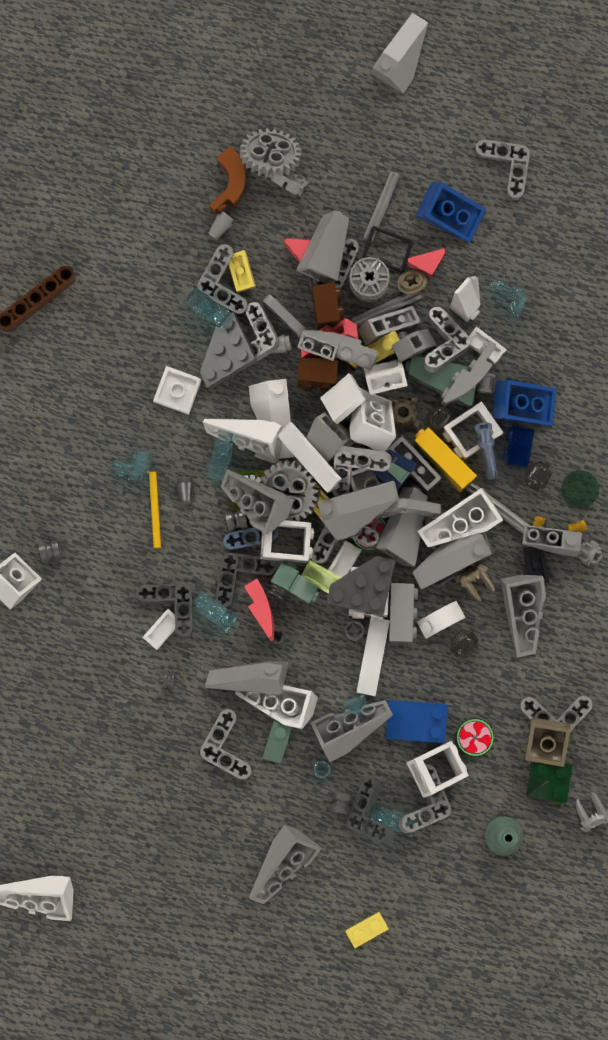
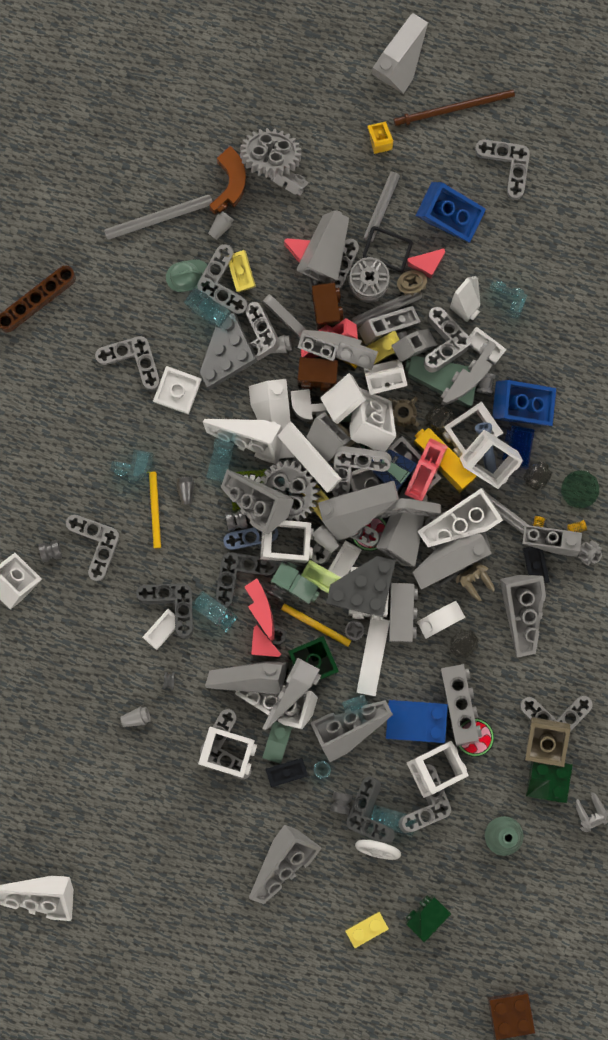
(100, 537): none -> light grey beam
(132, 352): none -> light grey beam
(137, 717): none -> light grey cone
(158, 217): none -> light grey axle
(185, 275): none -> sand green piece
(245, 768): none -> white window
(262, 645): none -> coral slope
(286, 772): none -> black plate
(298, 683): none -> light grey wedge
(302, 405): none -> white brick
(316, 625): none -> yellow bar
(316, 654): none -> dark green slope
(325, 539): none -> light grey cone
(378, 849): none -> white plate
(380, 137): none -> yellow slope
(406, 119): none -> reddish brown bar
(426, 470): none -> coral slope
(427, 917): none -> dark green slope
(450, 676): none -> light grey brick
(479, 448): none -> white window
(511, 1015): none -> reddish brown brick

